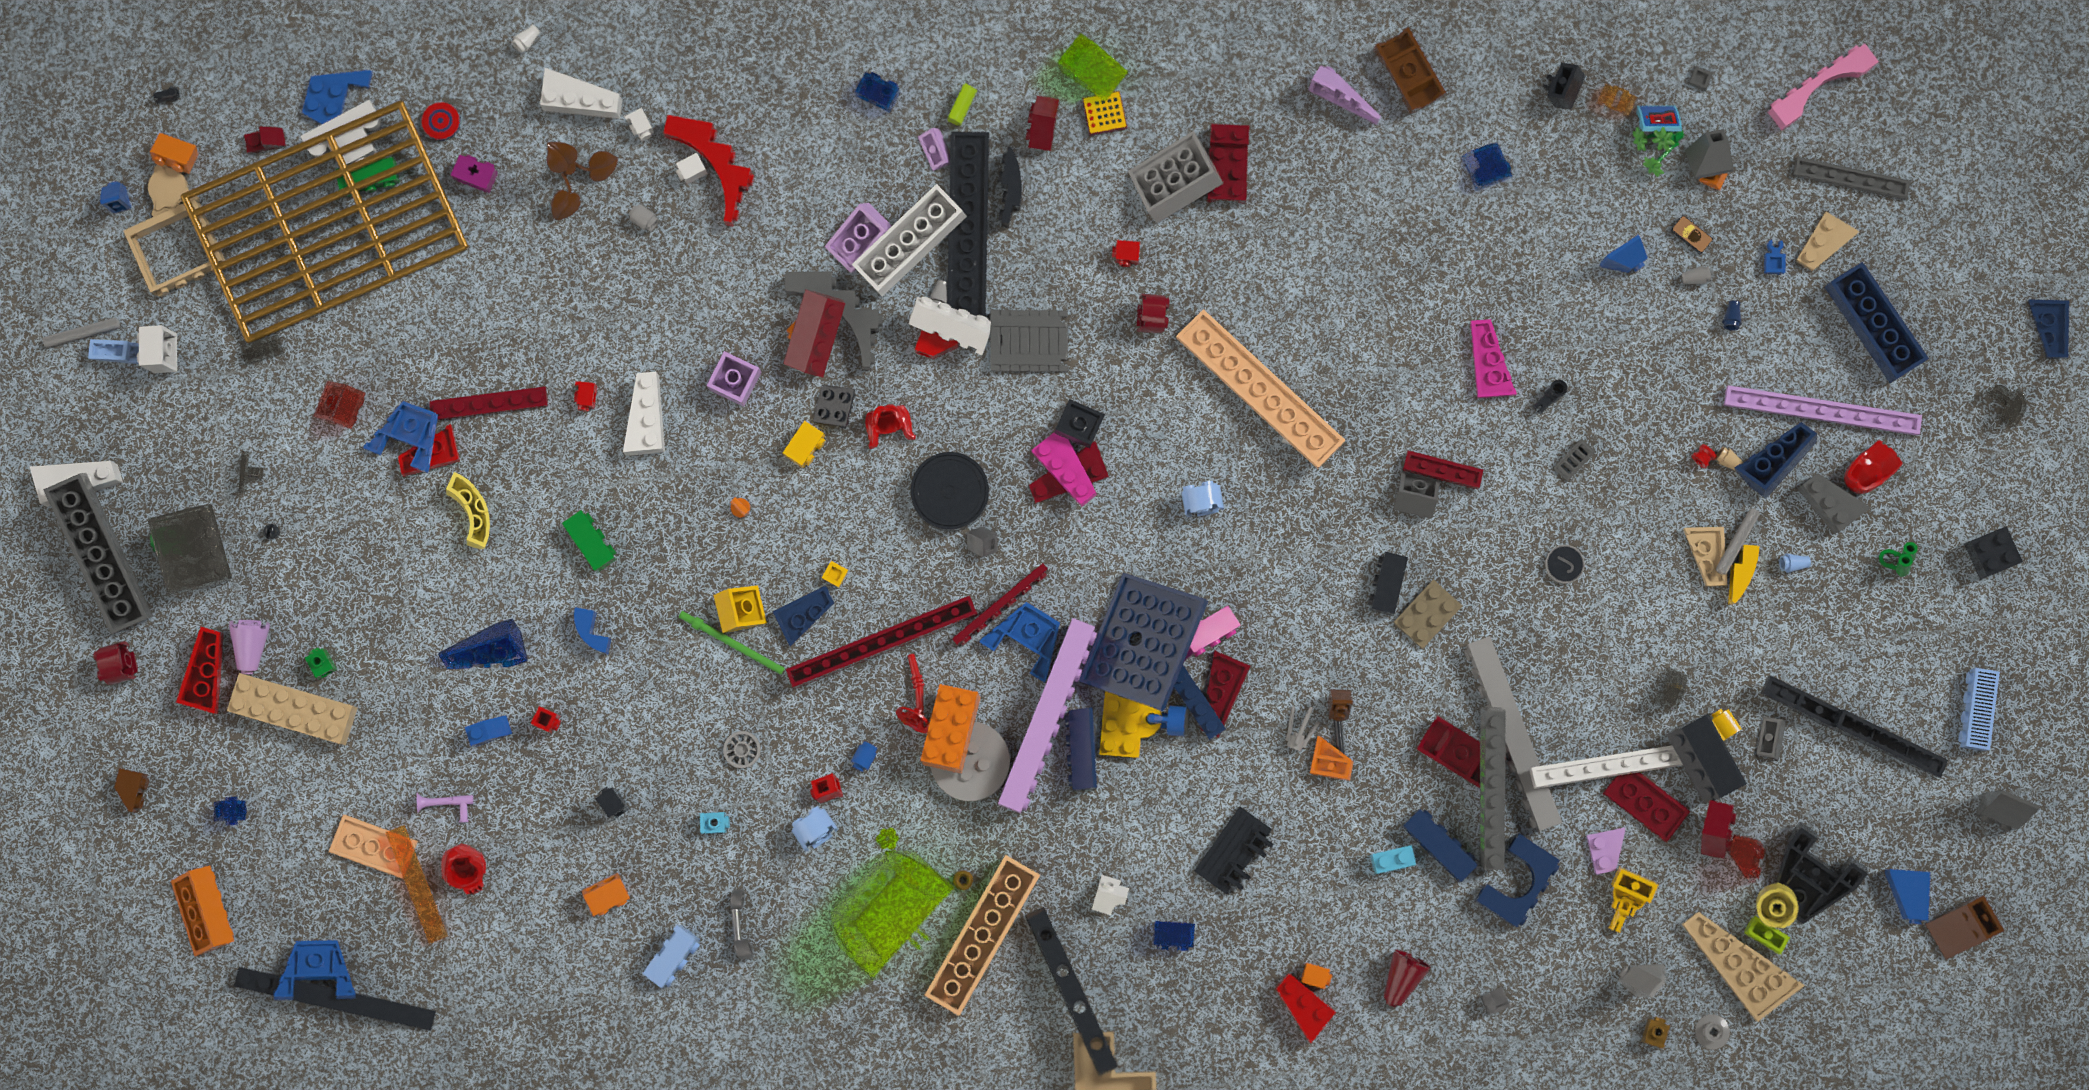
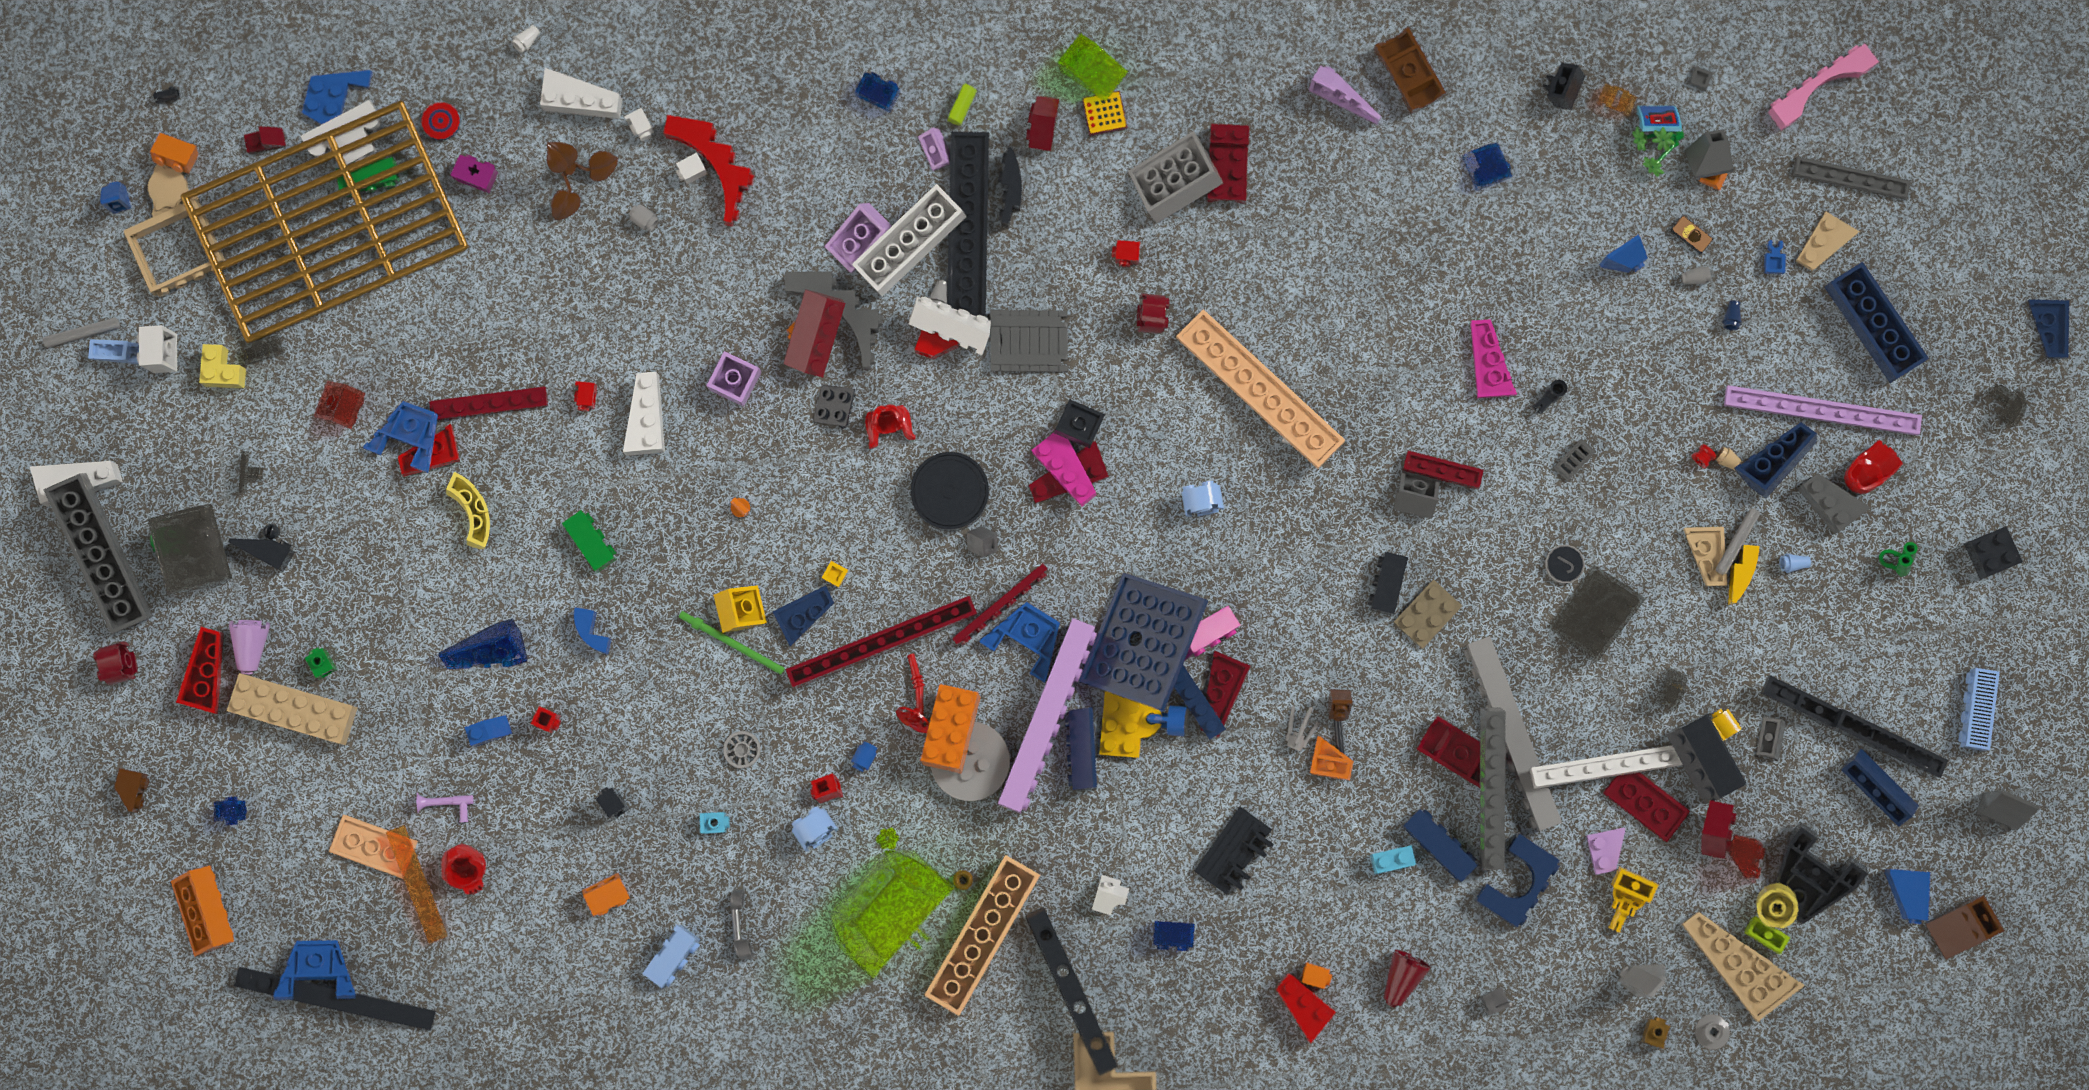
(216, 371): none -> light yellow brick
(268, 551): none -> black slope
(804, 444): yellow brick -> none
(1596, 613): none -> clear smoke slope
(1880, 787): none -> dark blue brick

